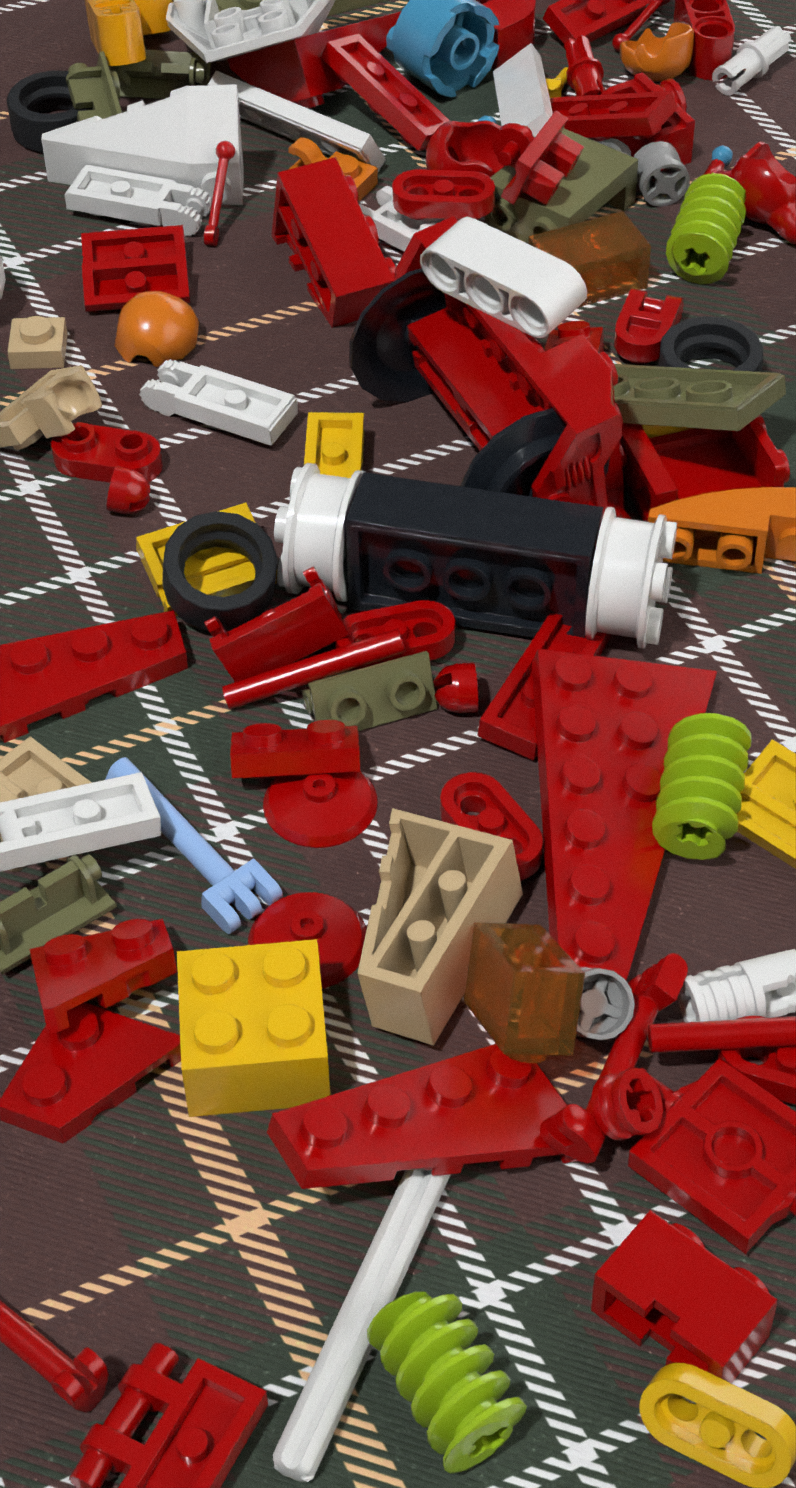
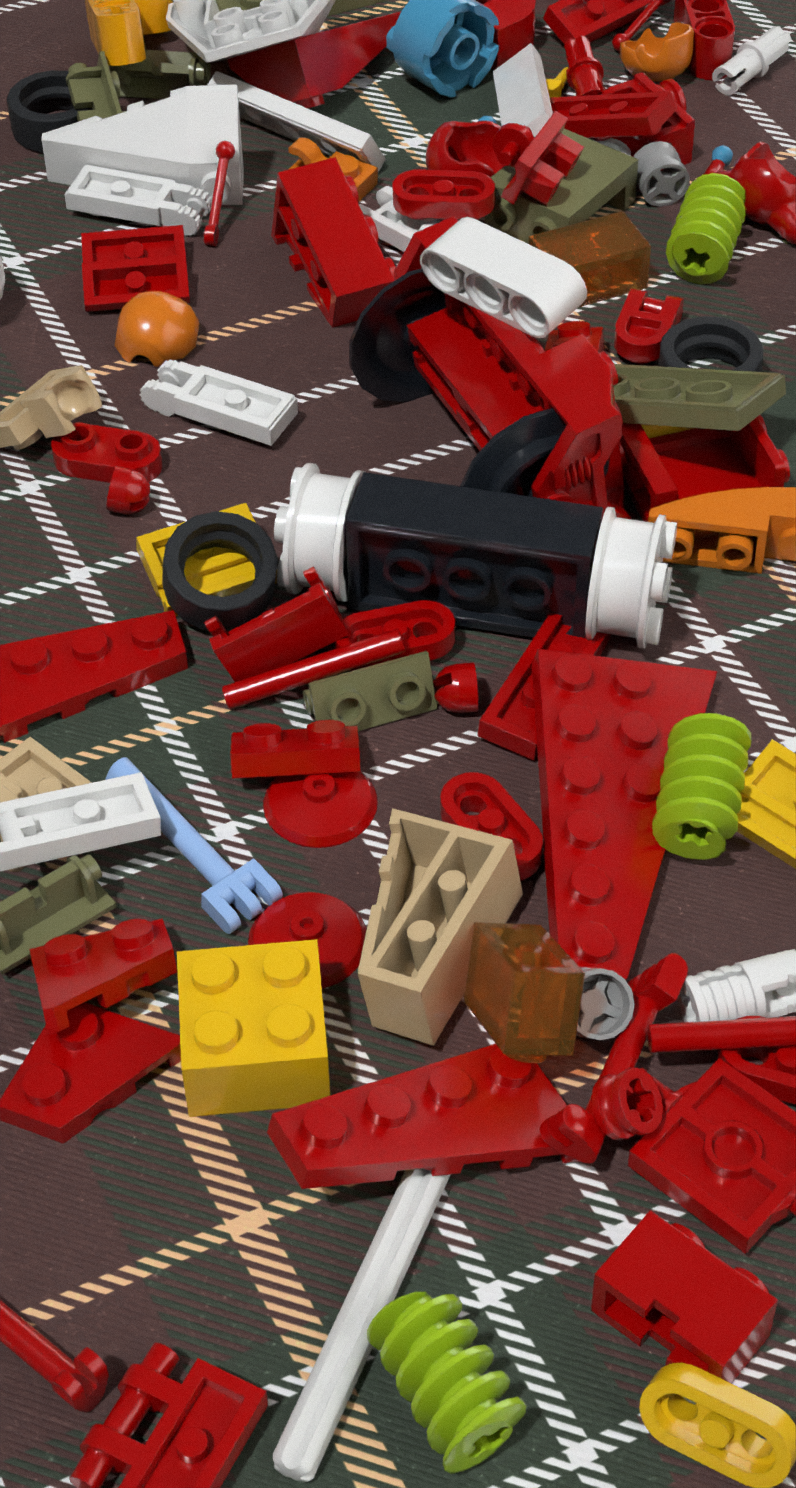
(37, 342): tan plate -> none
(335, 442): yellow plate -> none
(384, 89): red plate -> none

